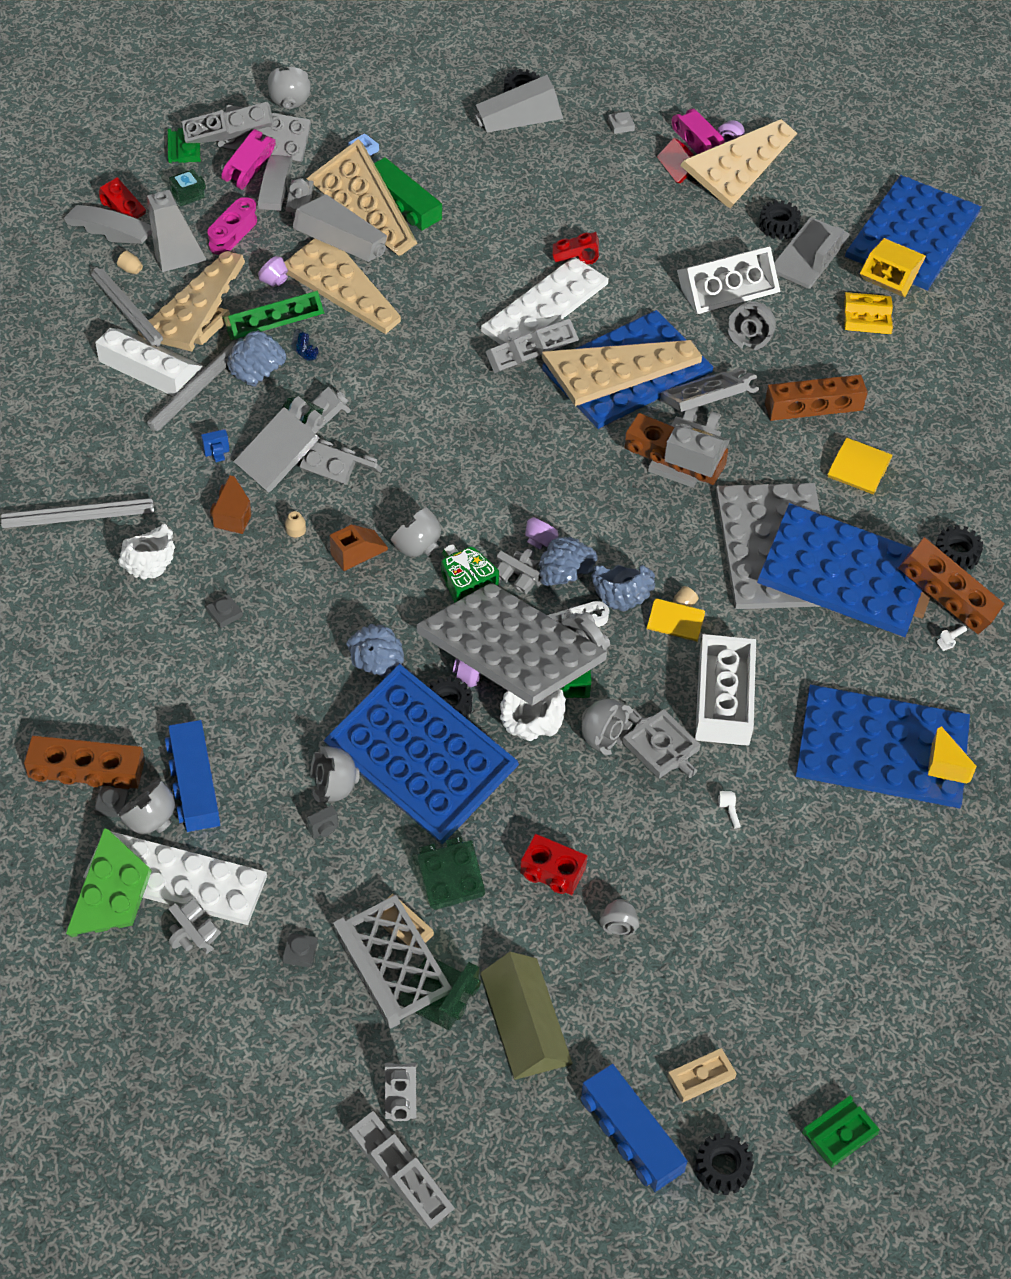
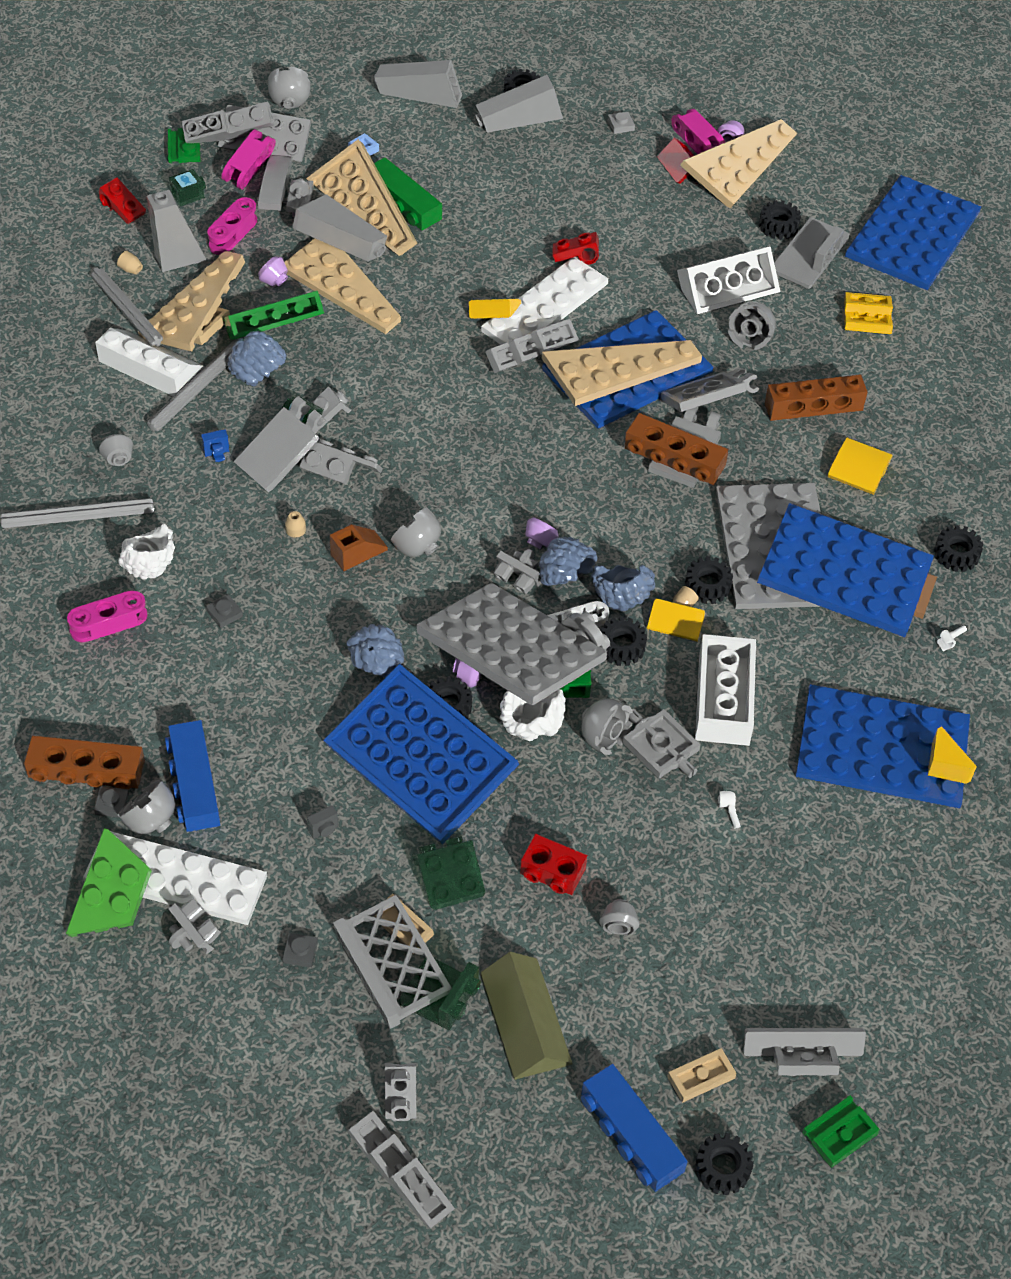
(107, 616): none -> dark pink piece
(112, 224): light grey slope -> none
(116, 449): none -> light grey cone
(232, 508): dark orange slope -> none
(305, 350): clear blue arm -> none
(334, 774): light grey cylinder -> none
(420, 81): none -> light grey slope
(466, 571): green torso -> none
(493, 308): none -> yellow slope
(629, 630): none -> black tyre
(695, 449): light grey slope -> none
(709, 568): none -> black tyre
(805, 1049): none -> light grey bracket
(892, 267): yellow slope -> none
(951, 586): dark orange brick -> none

